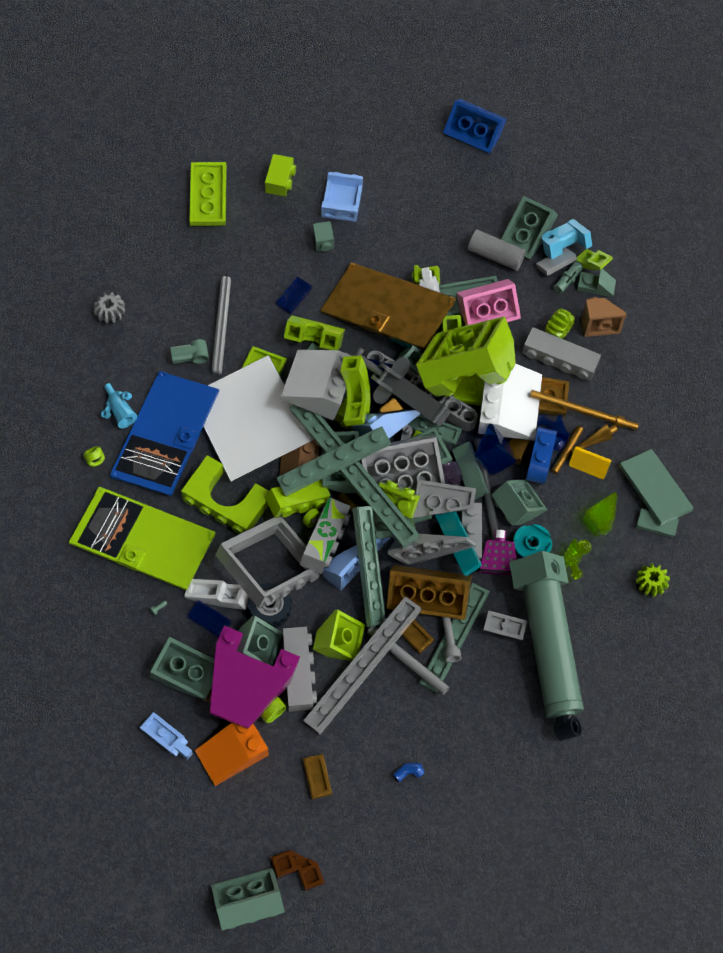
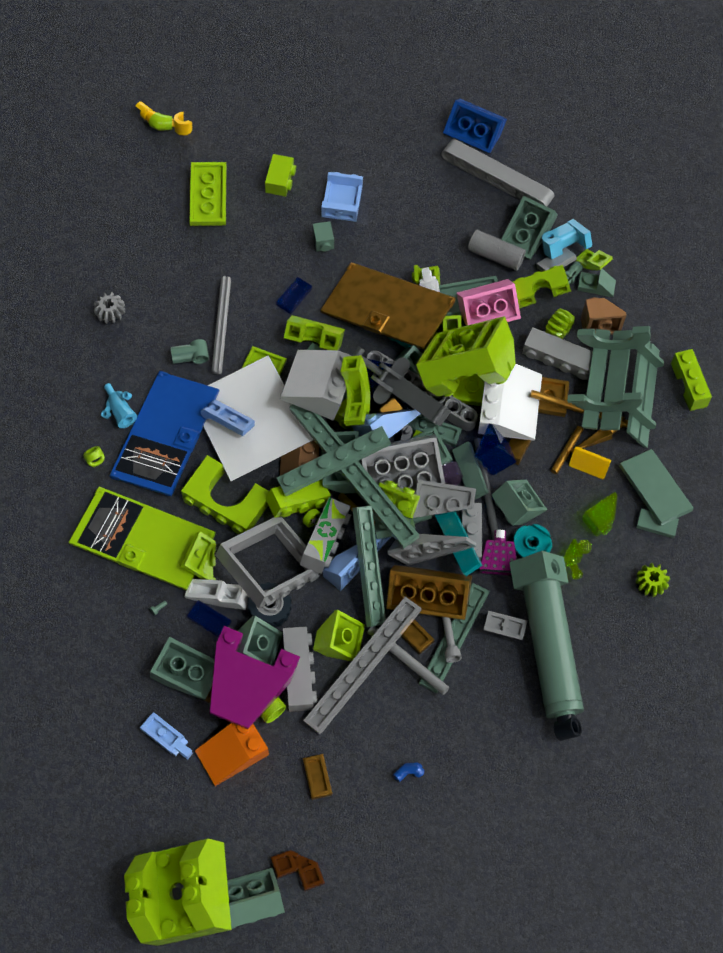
(165, 122): none -> yellow piece
(201, 557): none -> lime wing
(204, 900): none -> lime piece
(228, 417): none -> medium blue plate
(495, 173): none -> light grey beam
(541, 455): blue brick -> none
(554, 279): none -> lime arch
(562, 435): clear blue piece -> none
(637, 403): none -> sand green piece
(696, 389): none -> lime arch

